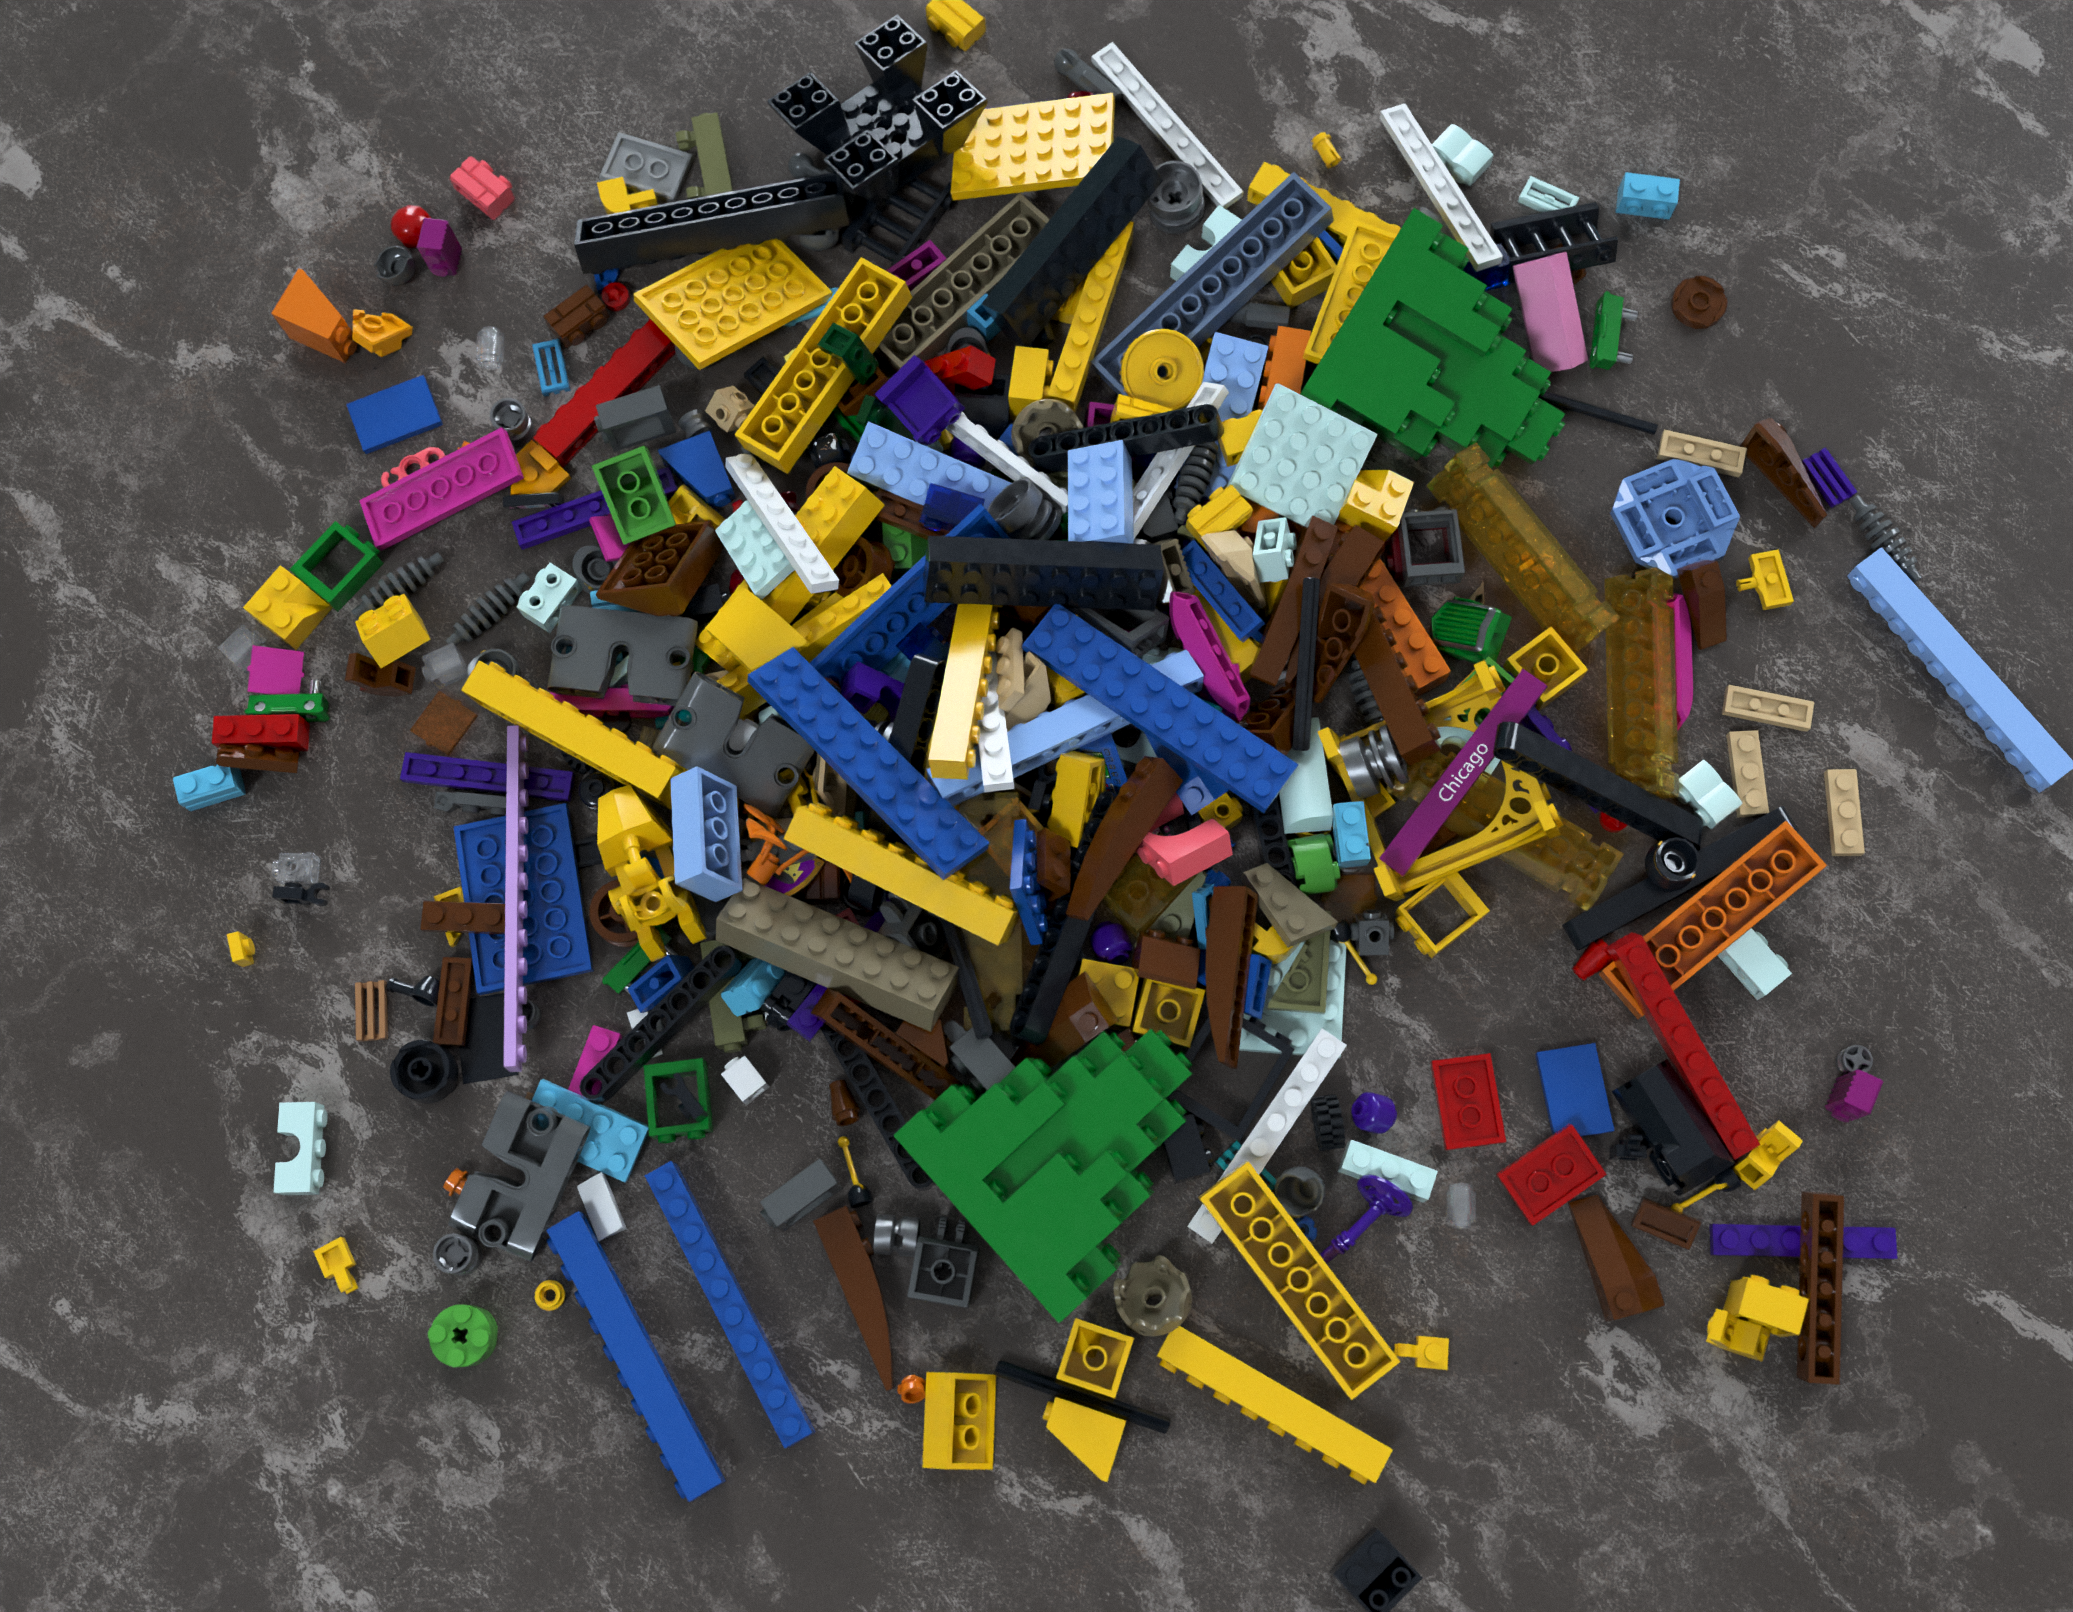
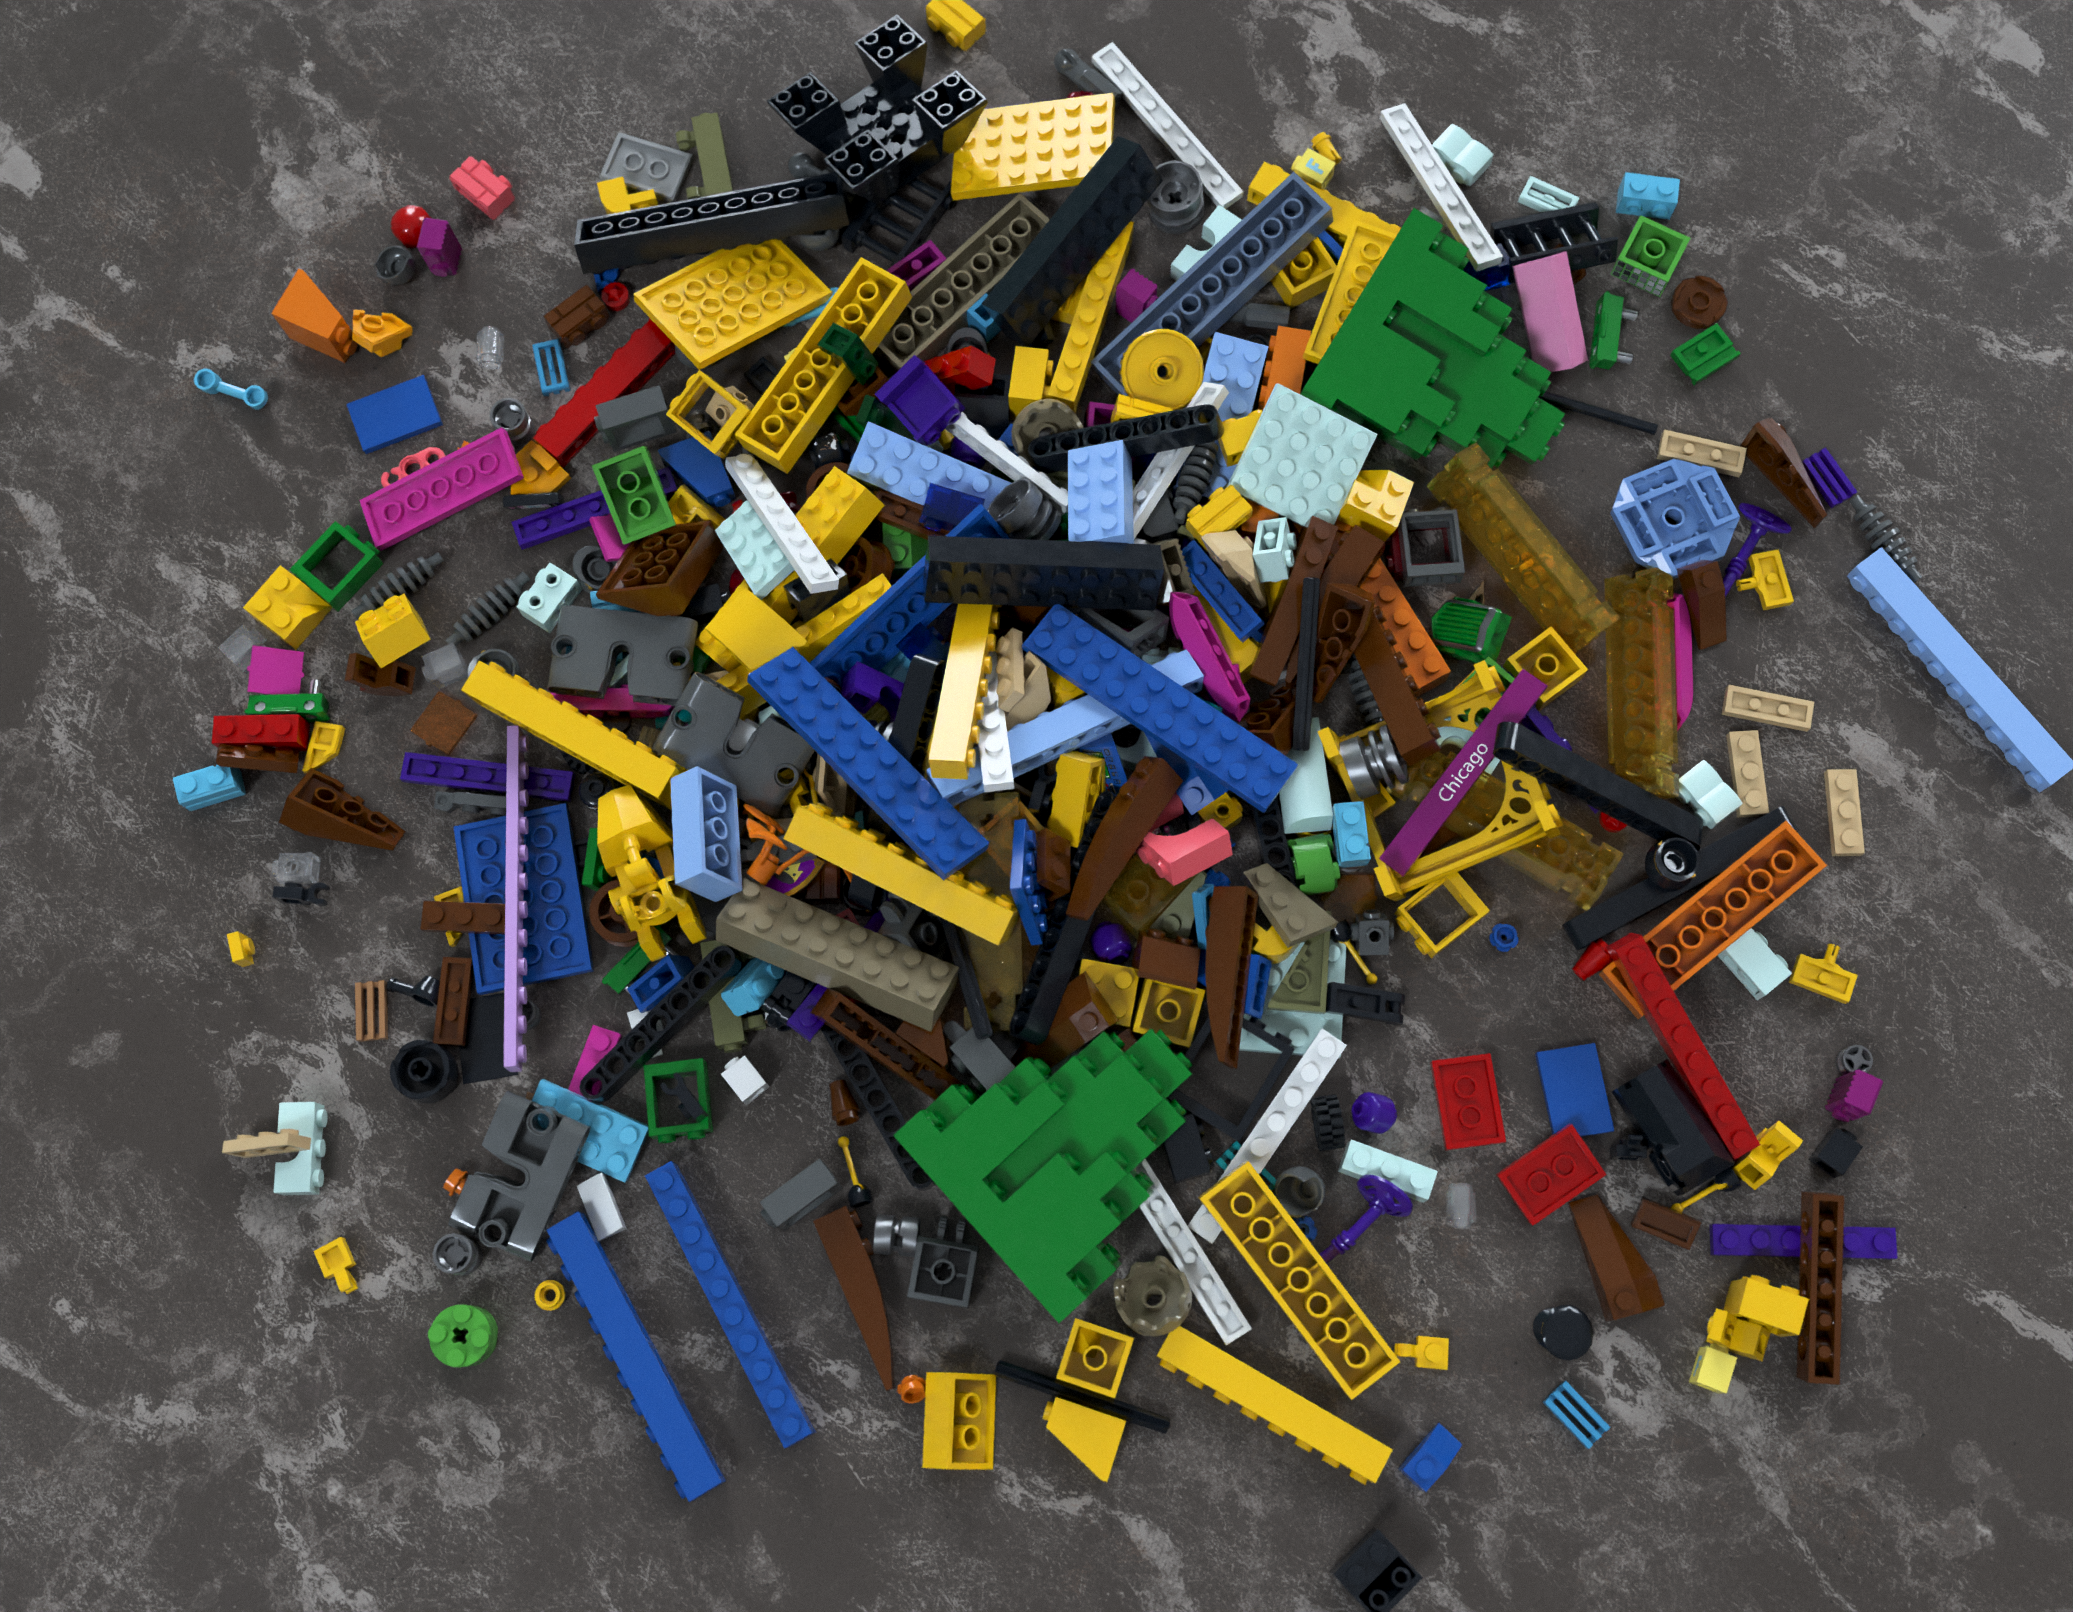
(212, 384): none -> medium azure bar
(267, 1144): none -> tan plate
(323, 745): none -> yellow tile
(326, 811): none -> reddish brown wedge
(594, 871): none -> green plate
(682, 404): none -> yellow window
(813, 604): none -> black hinge
(1134, 295): none -> magenta brick
(1191, 1260): none -> white plate
(1314, 168): none -> light yellow brick
(1364, 1003): none -> black plate
(1430, 1458): none -> blue slope
(1511, 937): none -> blue plate
(1564, 1331): none -> black piece
(1595, 1433): none -> dark azure tile
(1650, 256): none -> bright green brick
(1705, 354): none -> green plate
(1713, 1368): none -> light yellow brick
(1761, 523): none -> dark purple dish
(1824, 976): none -> yellow plate
(1836, 1152): none -> black brick

